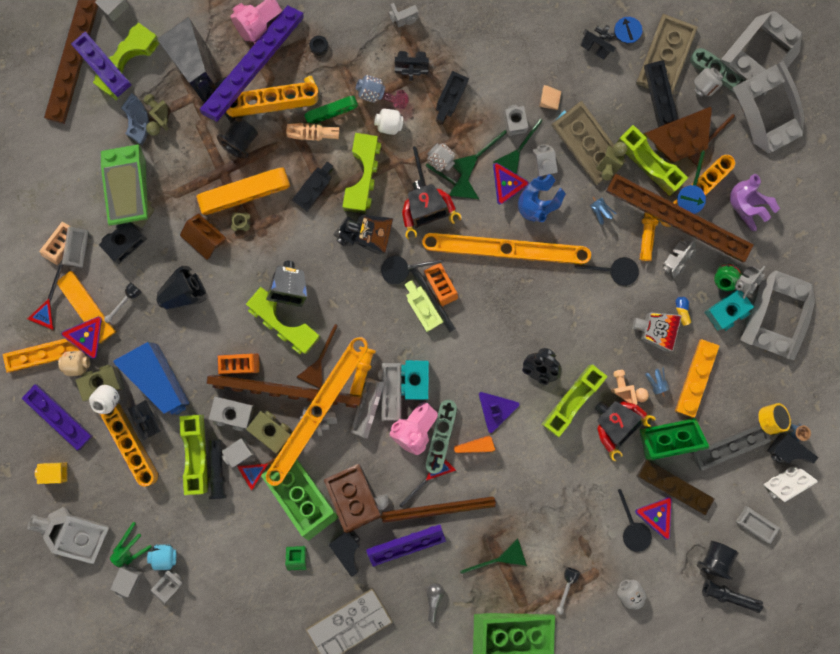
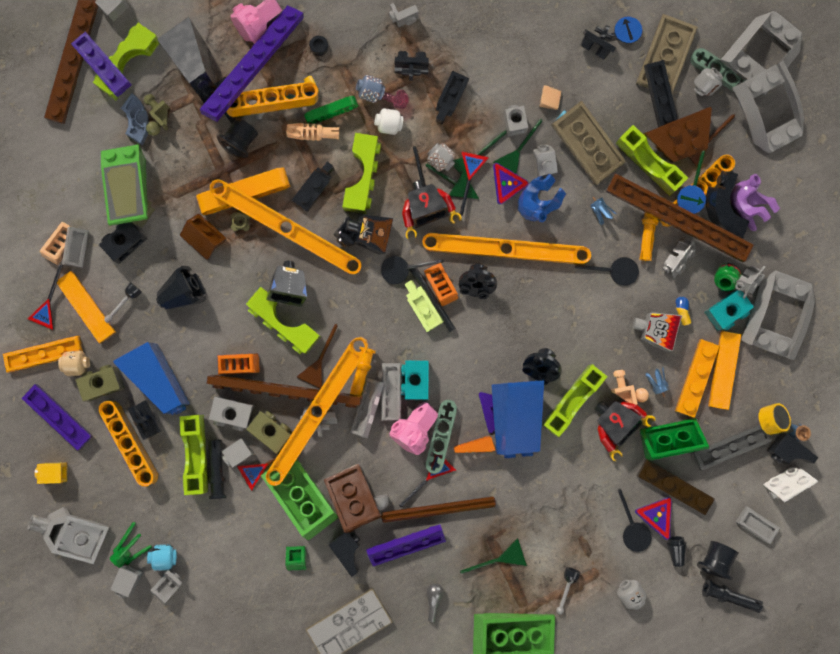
(85, 336): piece -> none
(104, 399): white head -> none
(274, 220): none -> light orange beam
(472, 165): none -> piece
(477, 282): none -> black plate
(518, 417): none -> blue slope
(612, 161): olive piece -> none
(677, 550): none -> black cone
(719, 206): none -> black arch
(724, 370): none -> light orange tile

